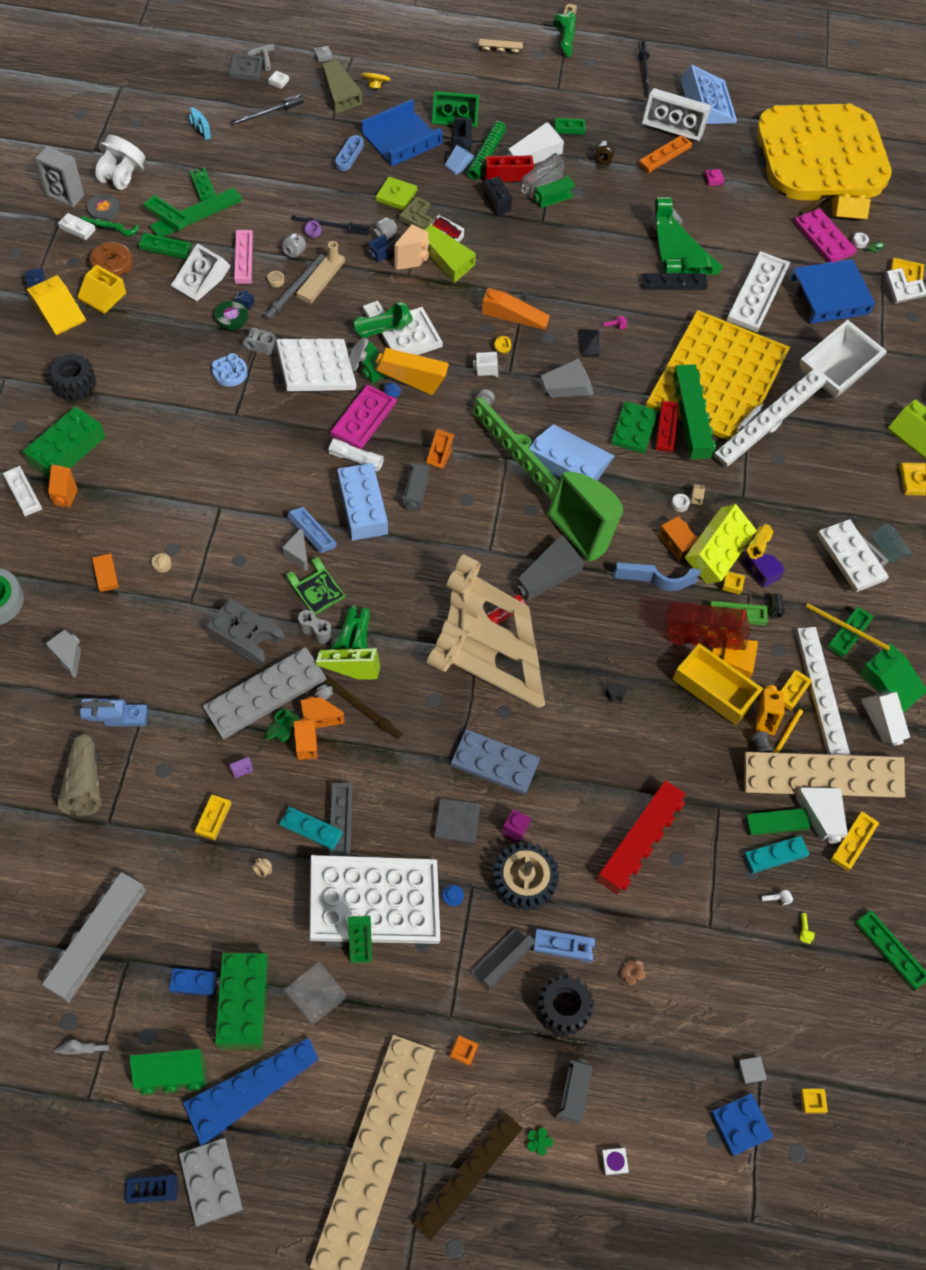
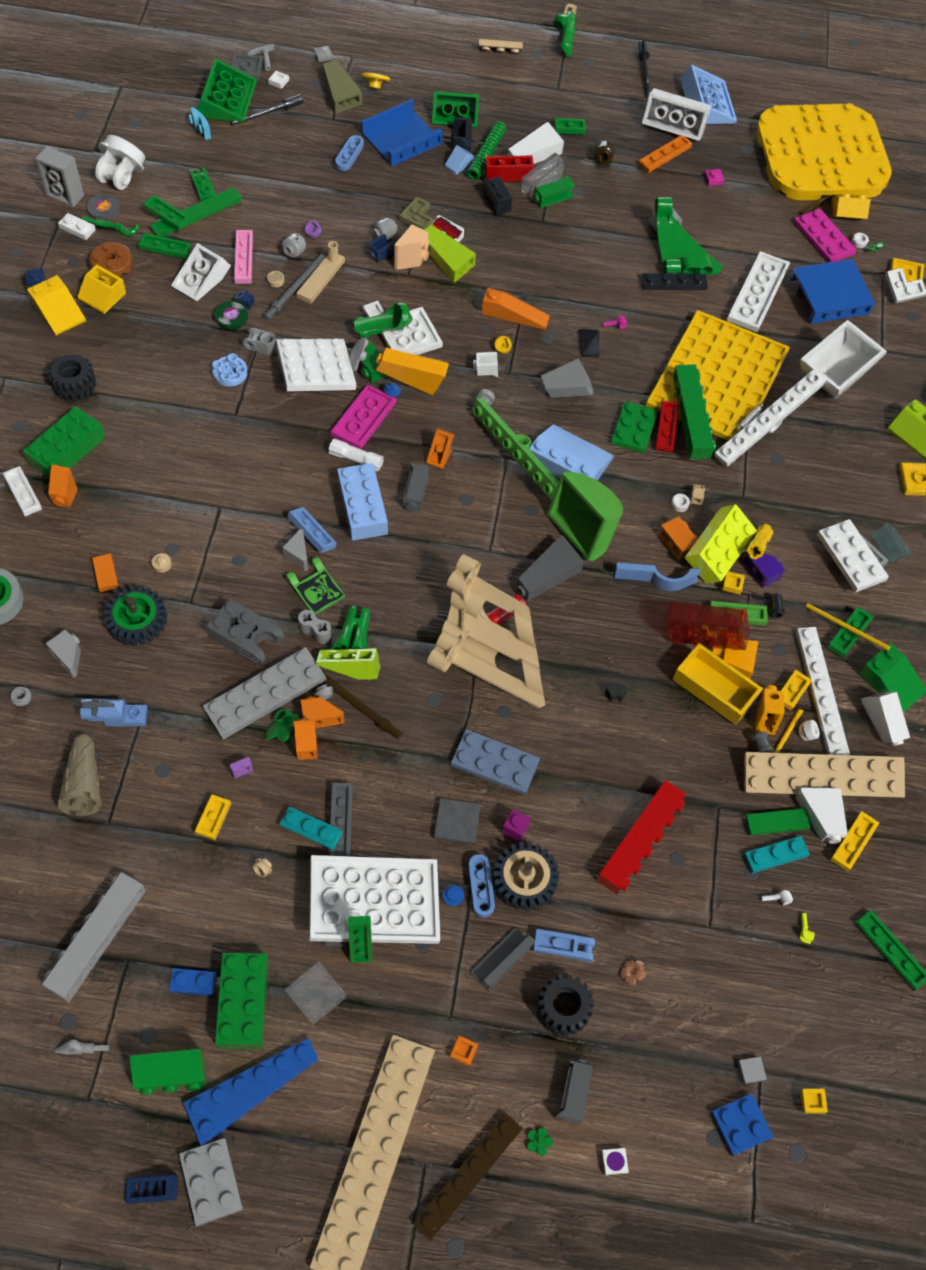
(21, 691): none -> light grey plate
(135, 615): none -> wheel
(226, 93): none -> green slope
(352, 227): black piece -> none
(396, 193): lime plate -> none
(483, 877): none -> medium blue plate
(811, 730): none -> white tile

